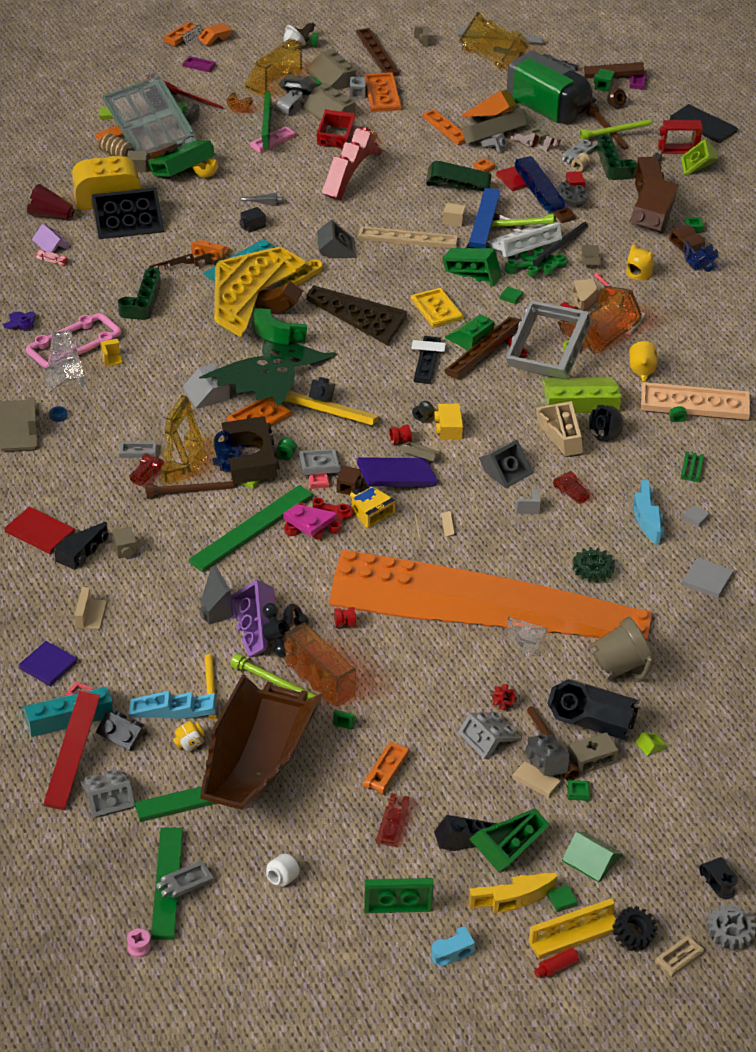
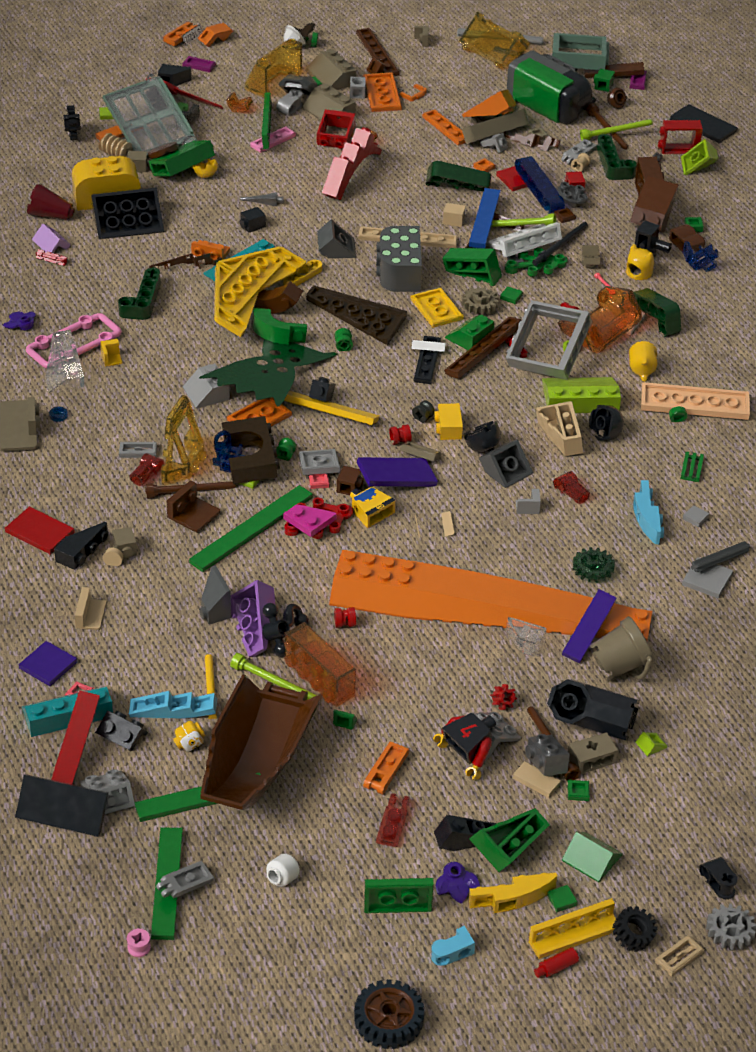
(61, 805): none -> black tile
(72, 122): none -> black gear
(113, 557): none -> tan tile
(175, 74): none -> black slope
(189, 510): none -> reddish brown bracket
(343, 339): none -> green wheel
(375, 66): none -> reddish brown plate
(384, 999): none -> wheel
(399, 259): none -> dark grey brick
(423, 91): none -> orange piece
(456, 884): none -> dark purple plate
(469, 738): none -> black torso
(480, 300): none -> dark tan gear
(484, 437): none -> black cylinder
(581, 60): none -> sand green window
(584, 293): tan slope -> none
(589, 626): none -> dark purple tile
(648, 238): none -> black brick
(661, 308): none -> dark green beam
(720, 556): none -> dark grey axle

